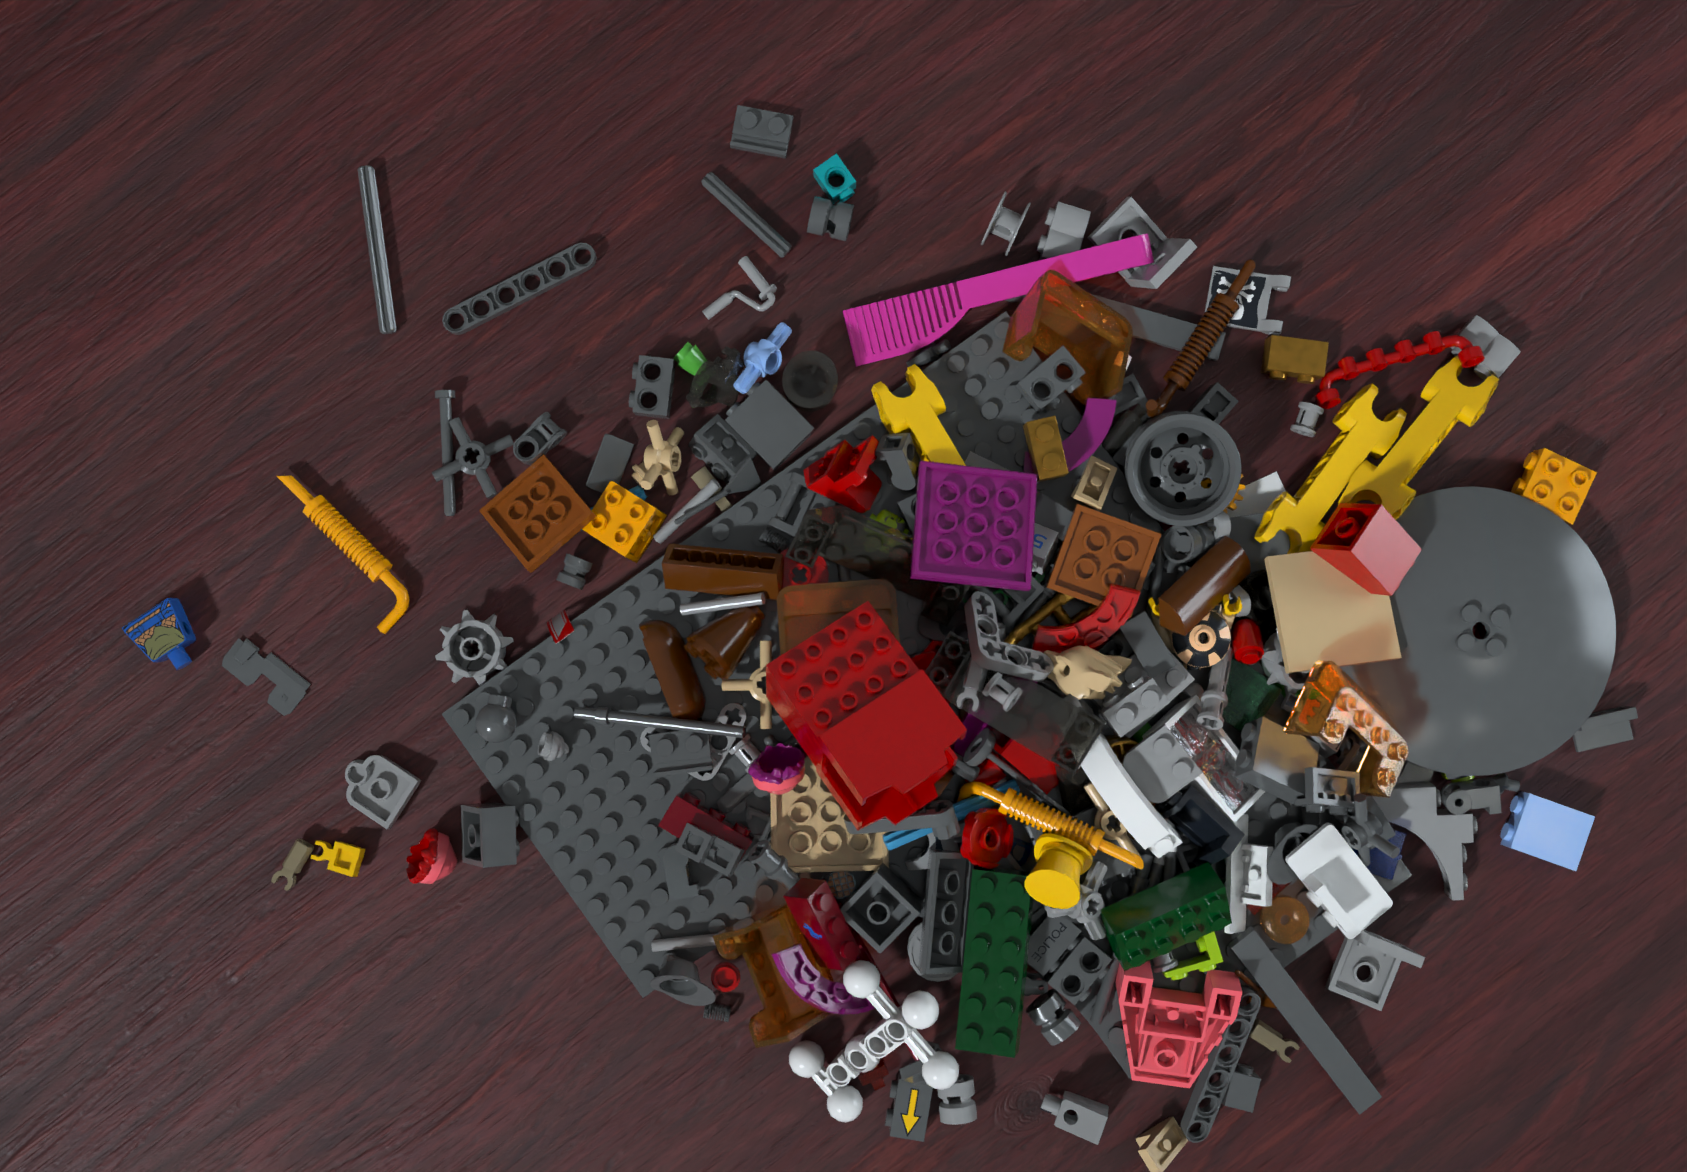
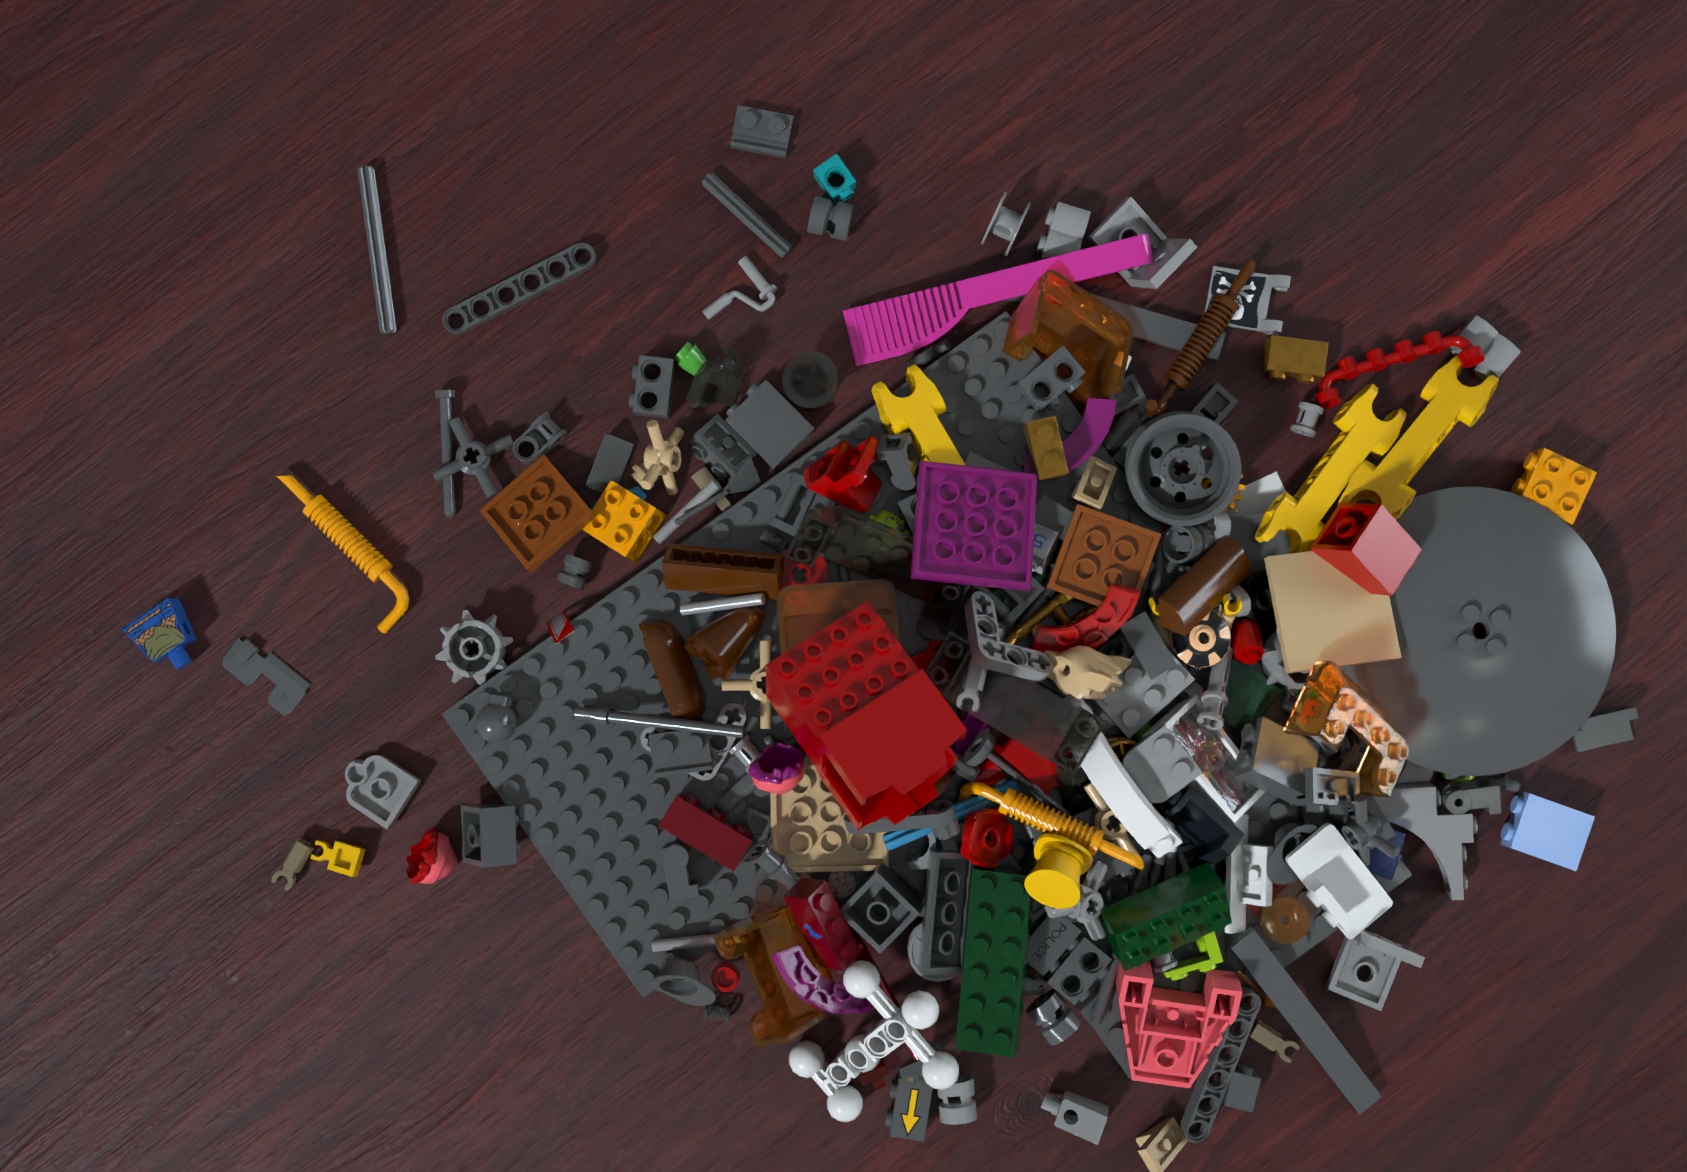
(552, 746): light grey plate -> none
(709, 849): dark grey slope -> none
(762, 358): light blue axle -> none
(1002, 691): light grey bush -> none
(1133, 706): light grey brick -> none

